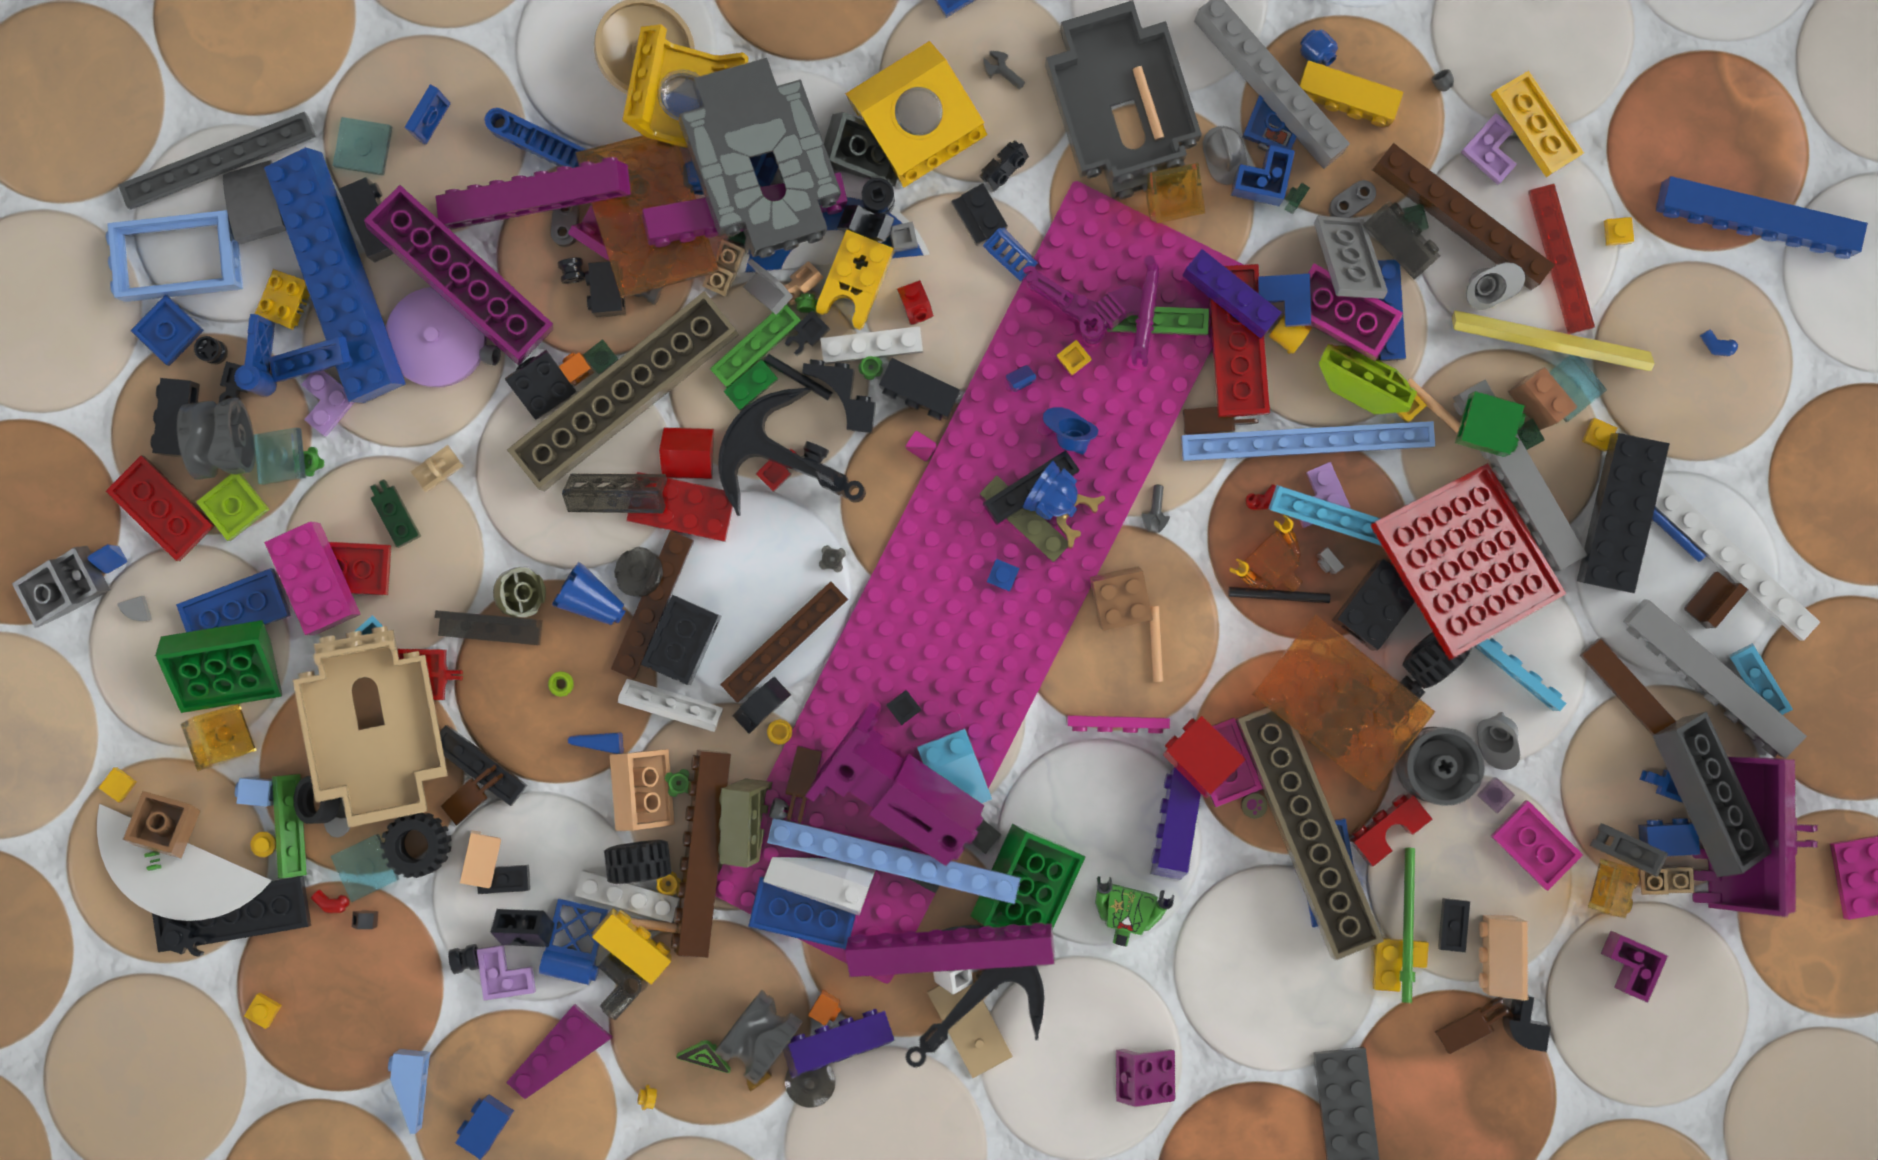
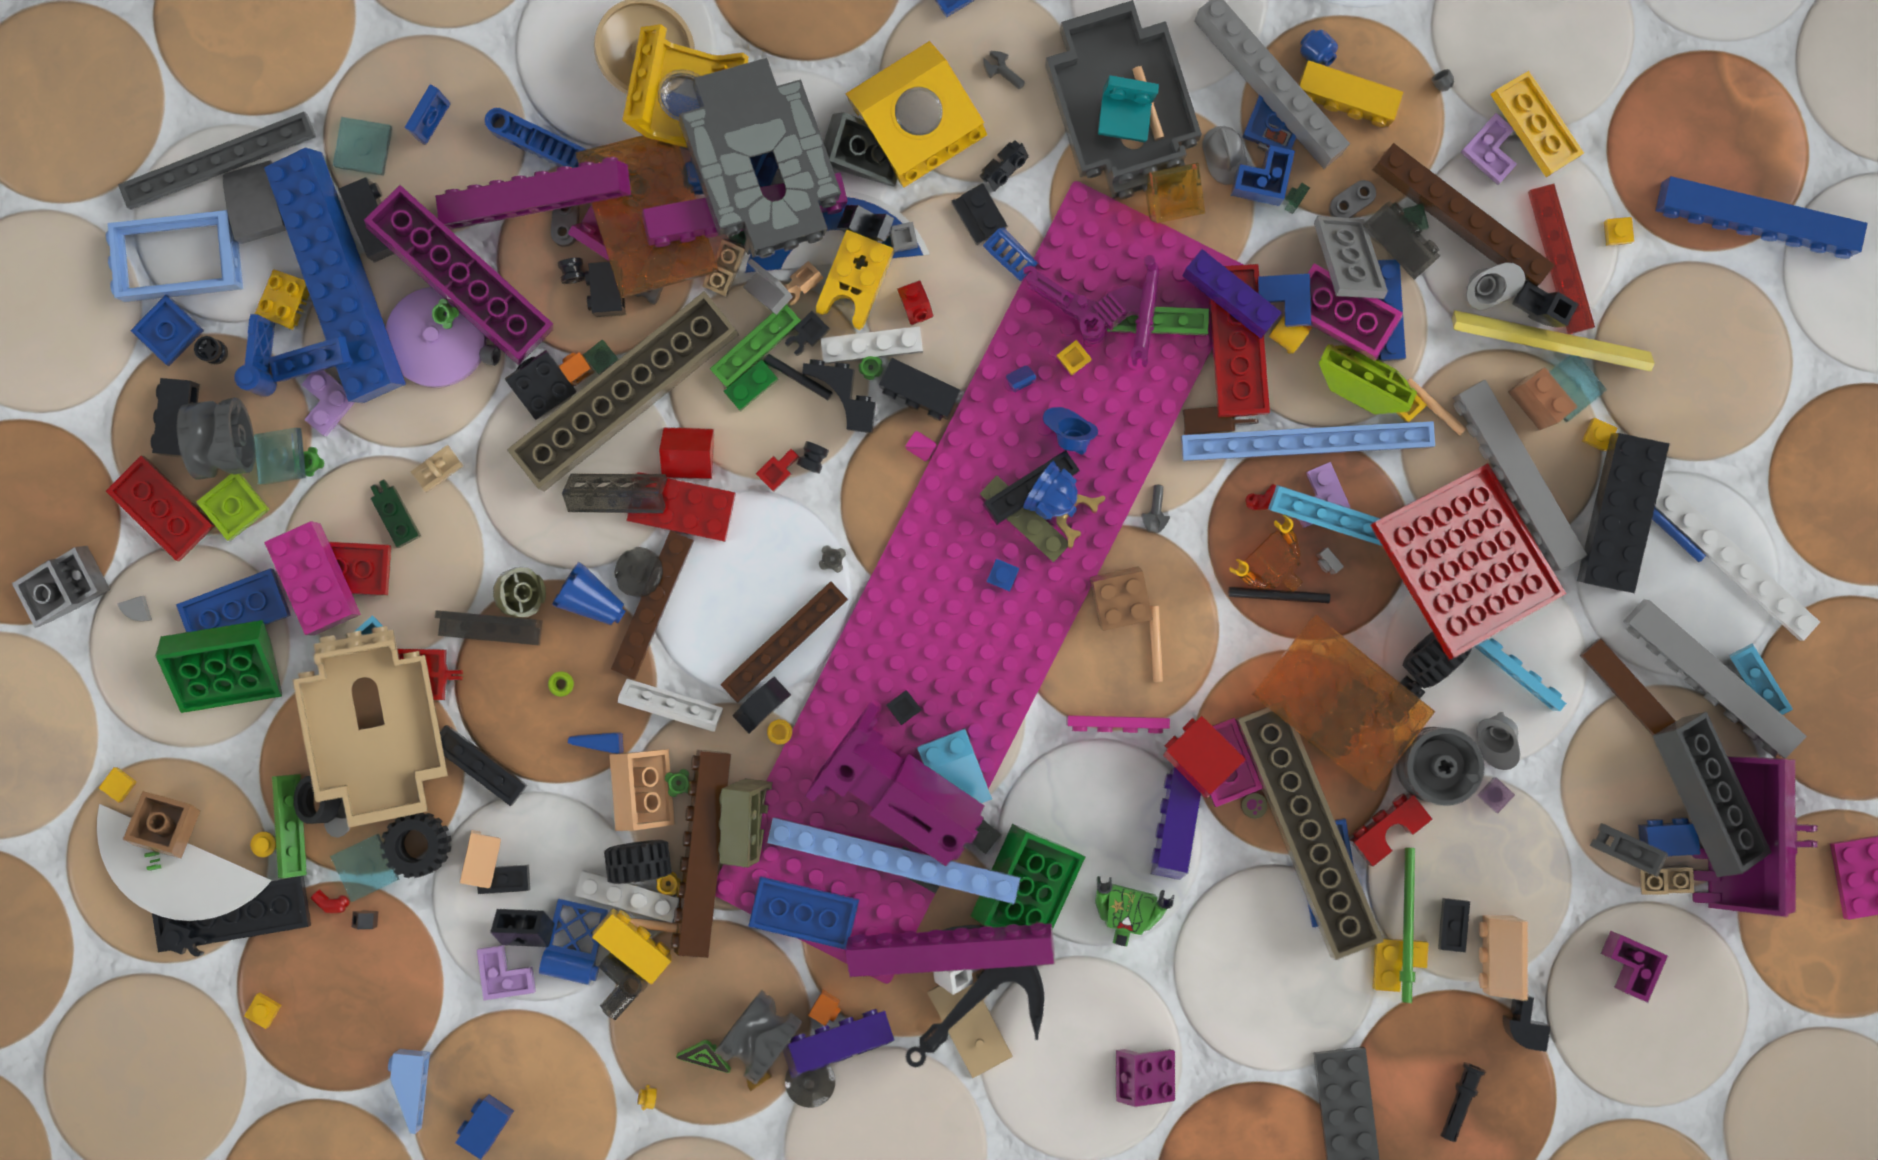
(108, 558): blue slope -> none
(218, 737): clear yellow slope -> none
(228, 381): black plate -> none
(254, 791): light blue brick -> none
(438, 313): none -> bright green plate
(463, 959): black wheel -> none
(468, 797): reddish brown arm -> none
(562, 1048): magenta wing -> none
(681, 640): black piece -> none
(748, 439): black piece -> none
(777, 808): dark grey hinge -> none
(801, 777): reddish brown arm -> none
(806, 303): bright green plate -> none
(822, 880): white wedge -> none
(878, 196): black wheel -> none
(1126, 108): none -> teal bracket
(1375, 606): black piece -> none
(1466, 1090): none -> black pin
(1472, 1026): reddish brown arm -> none
(1490, 424): green brick -> none
(1530, 434): clear green plate -> none
(1536, 845): dark pink plate -> none
(1543, 307): none -> black brick
(1613, 888): clear yellow slope -> none
(1665, 784): blue plate -> none
(1715, 600): reddish brown panel -> none
(1719, 347): blue arm -> none

